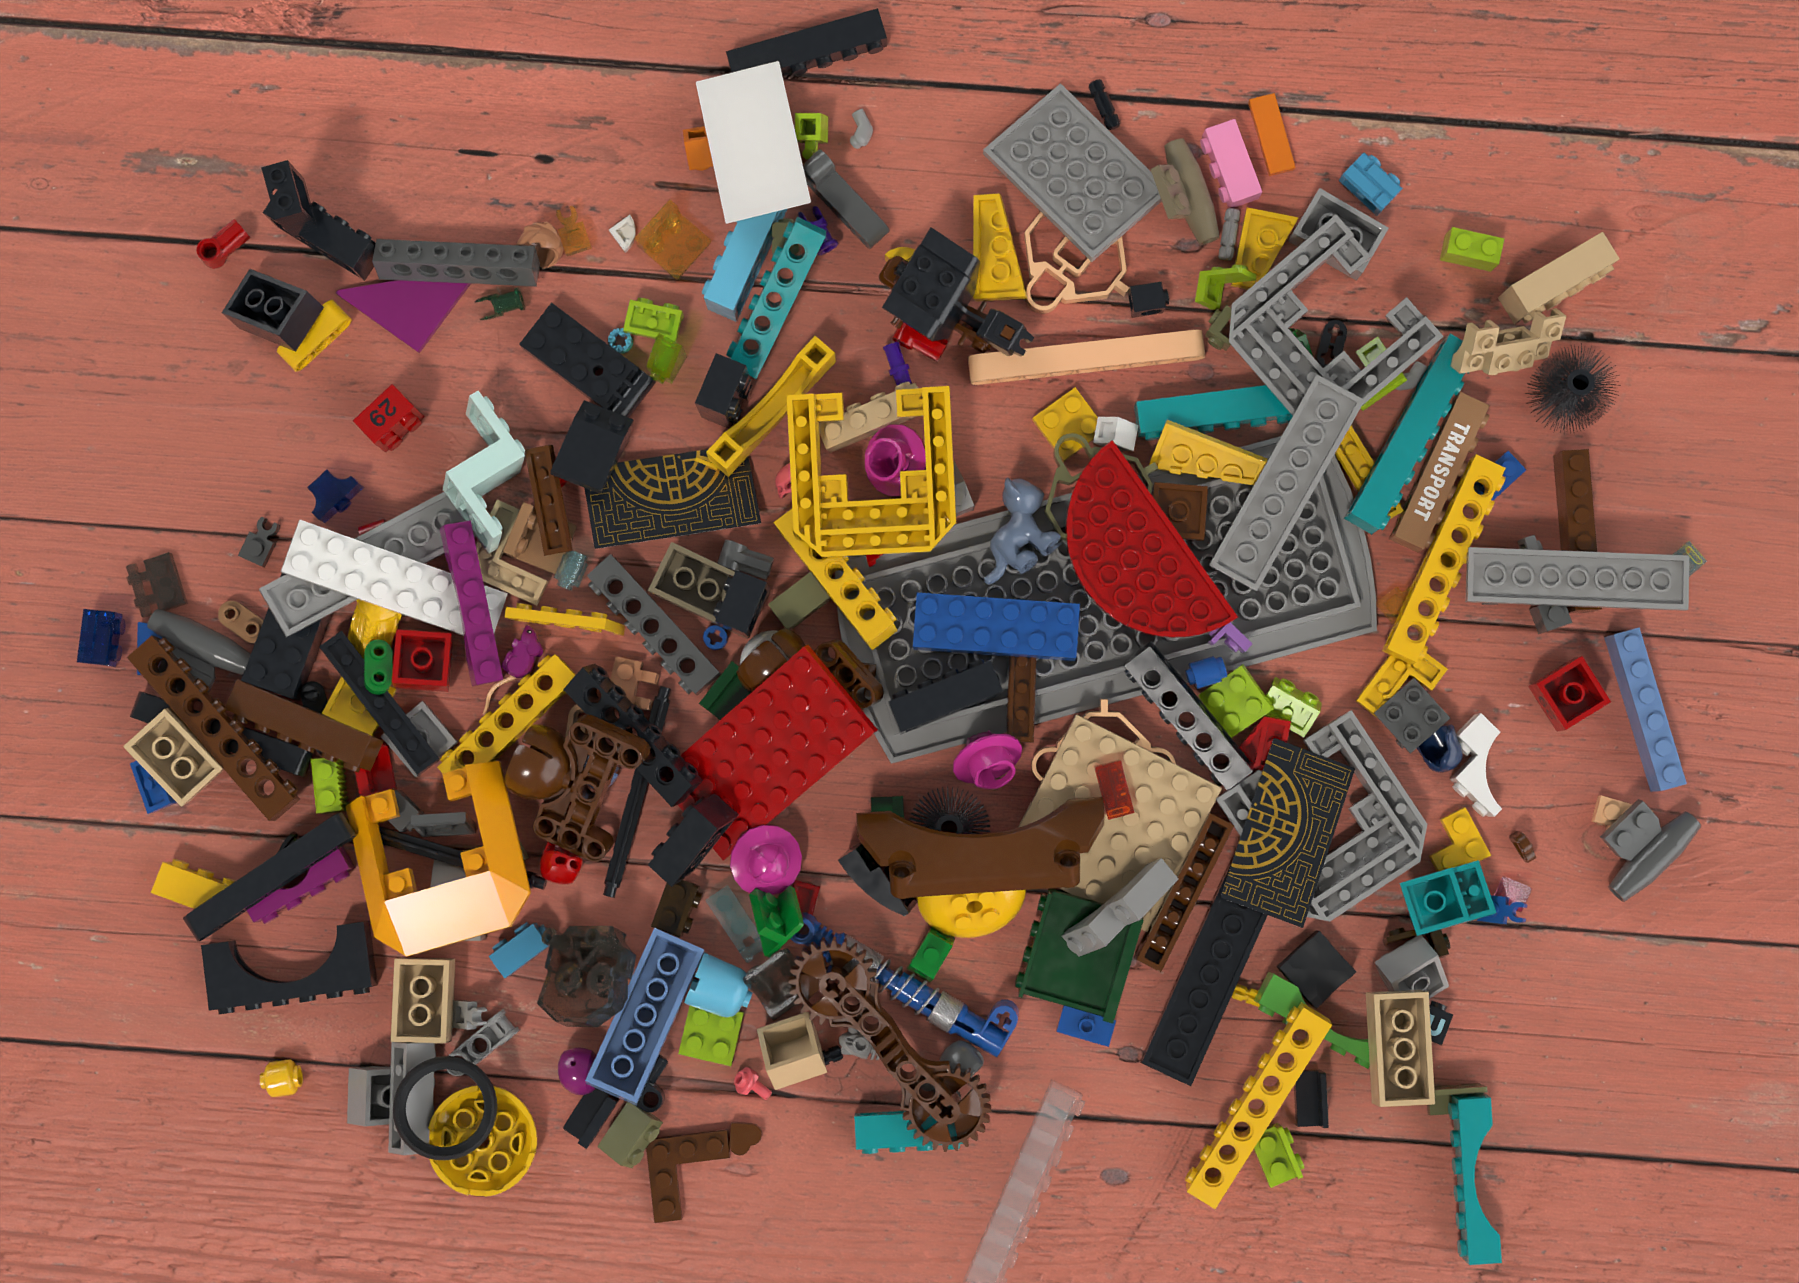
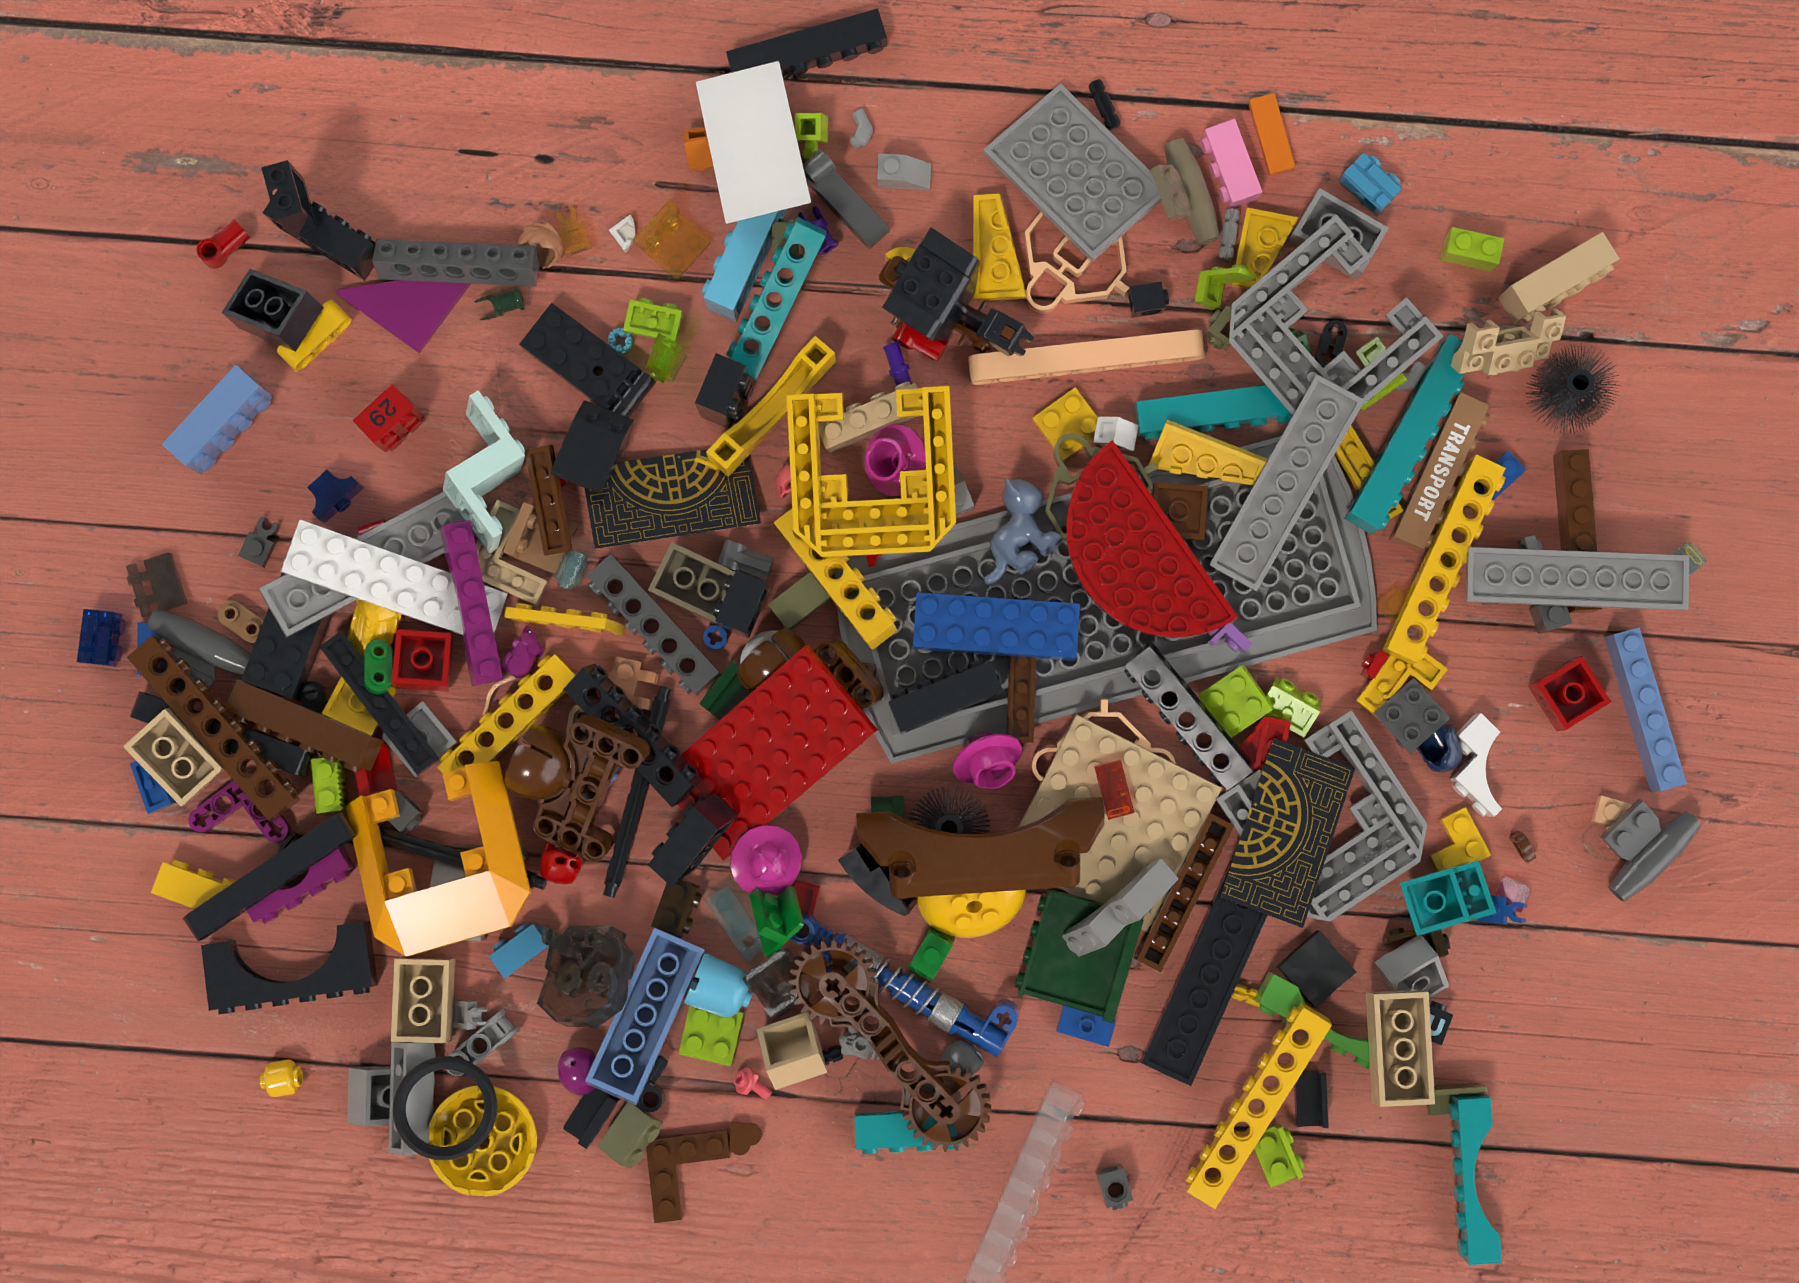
(218, 420): none -> medium blue brick
(245, 802): none -> magenta beam
(443, 824): dark grey tile -> none
(903, 172): none -> light grey slope
(1108, 1176): none -> dark grey brick
(1206, 672): blue brick -> none
(1373, 664): none -> red plate

